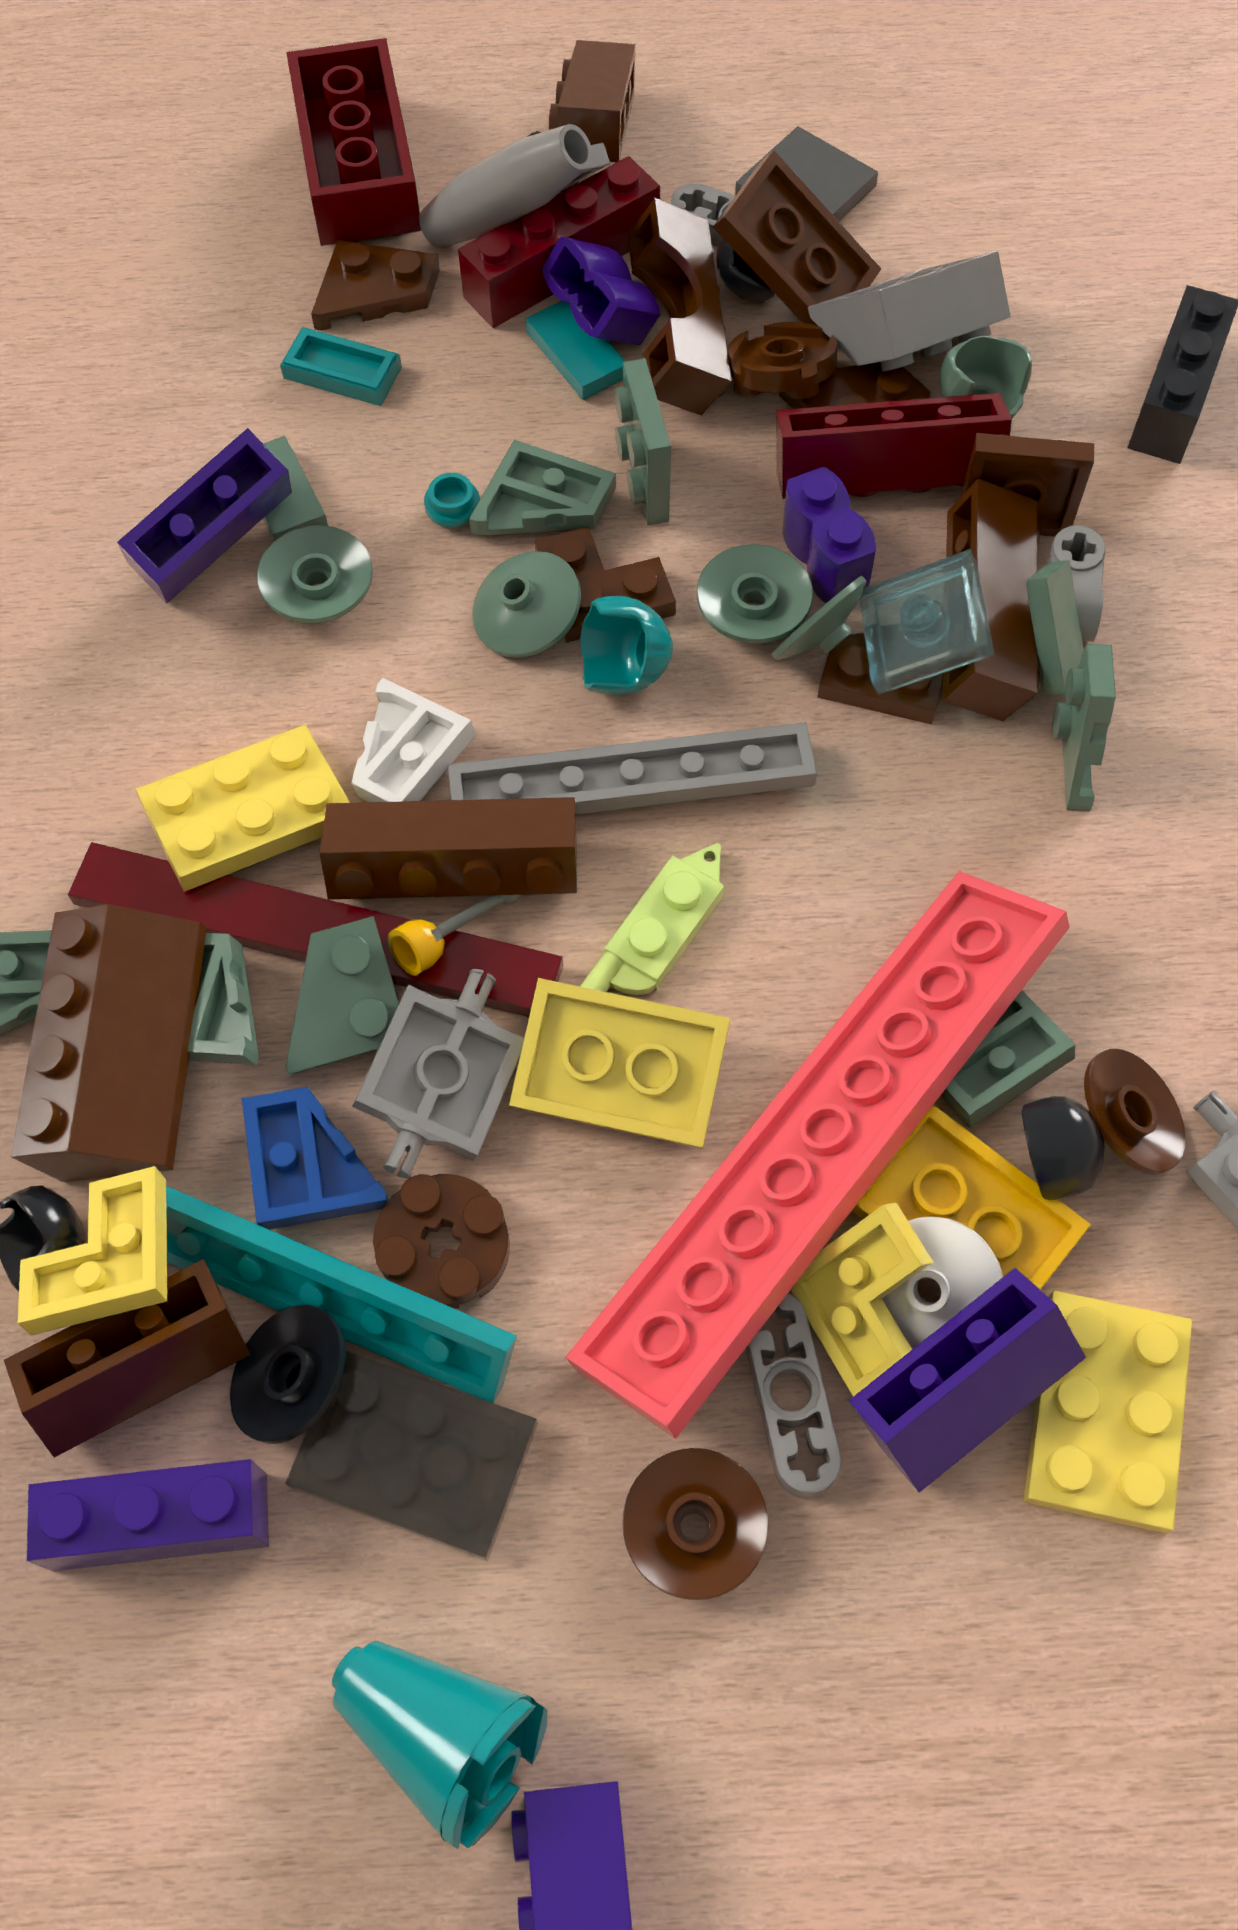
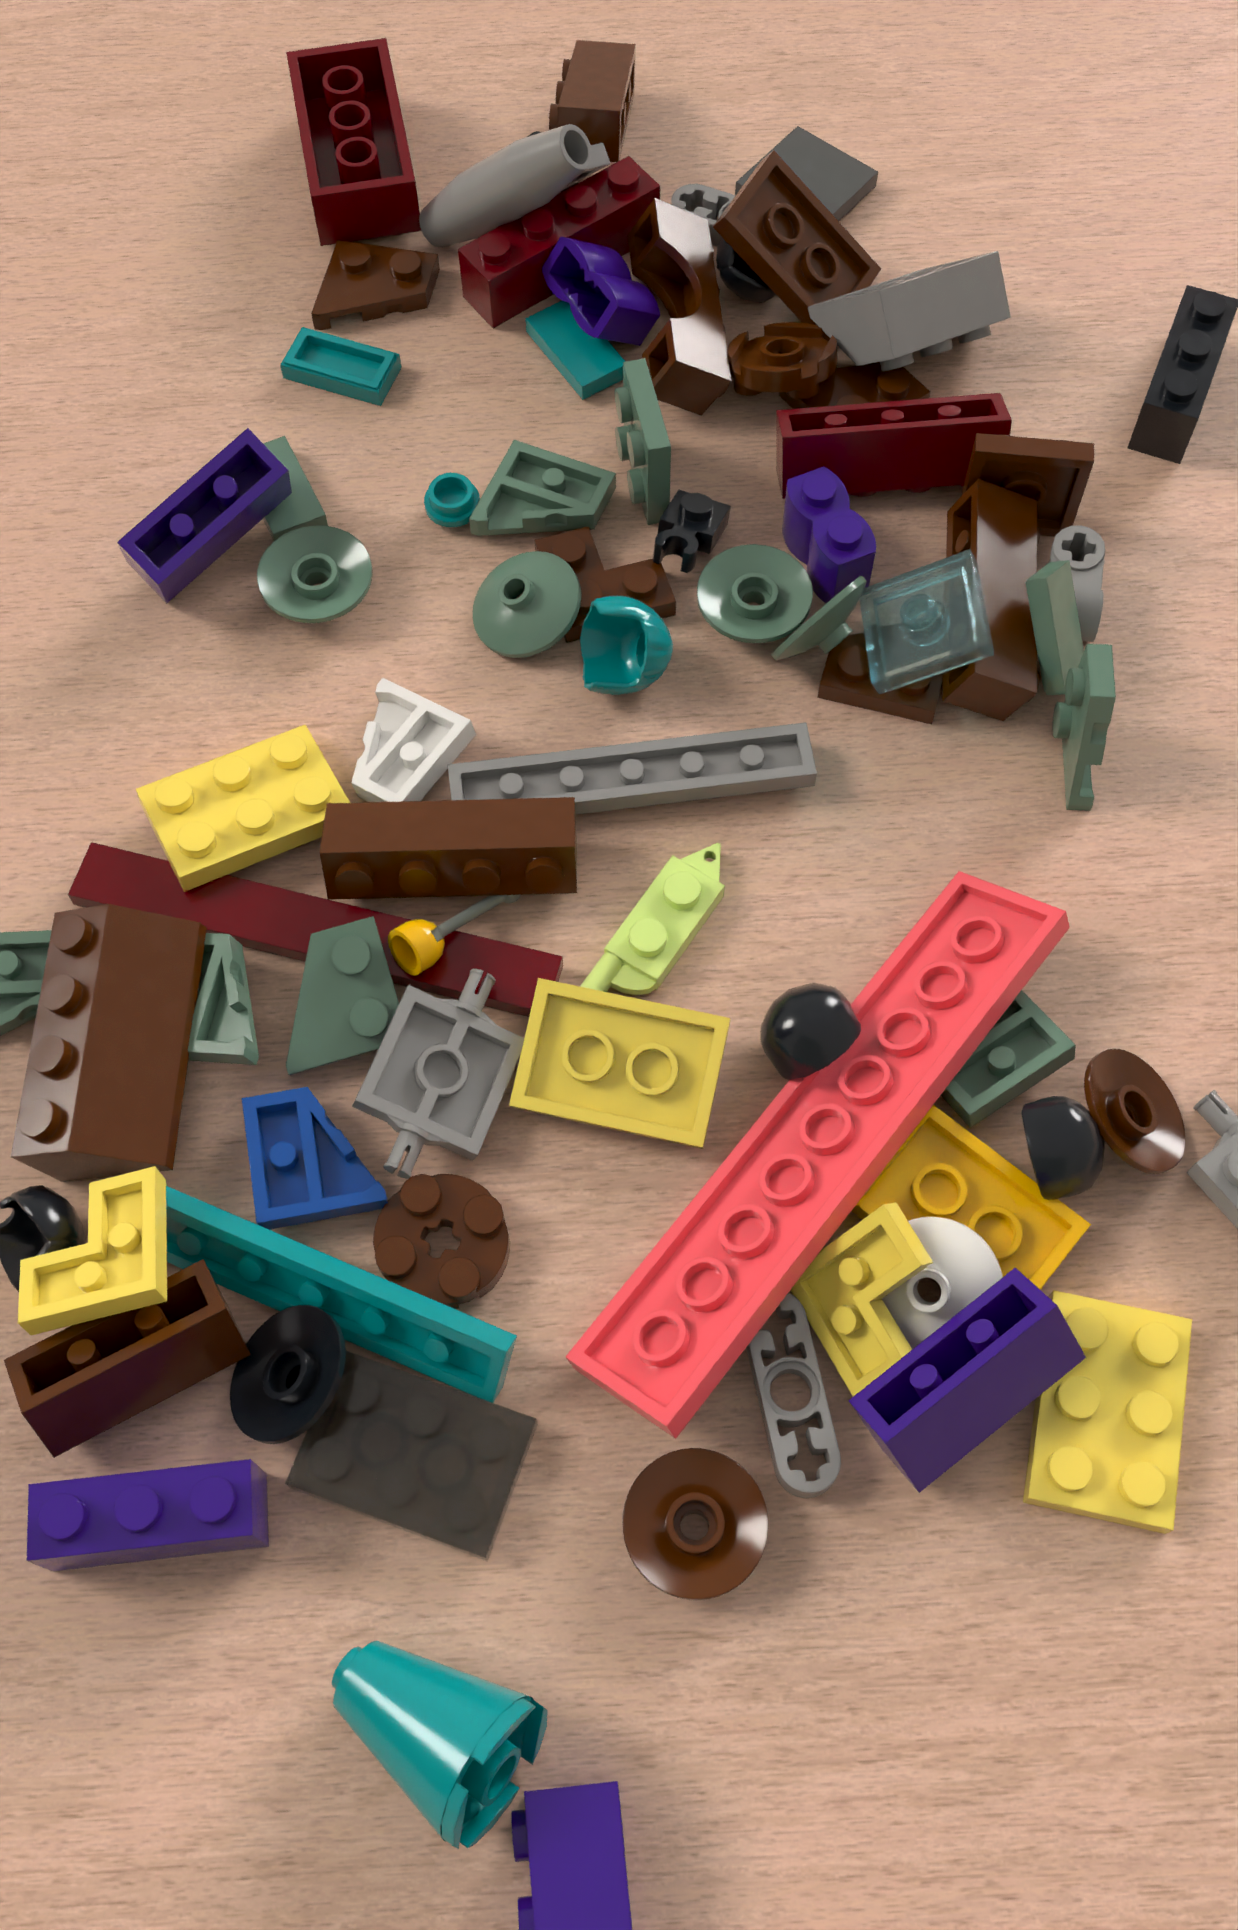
(688, 526): none -> black plate
(808, 1029): none -> black hair
(987, 367): sand green hair -> none

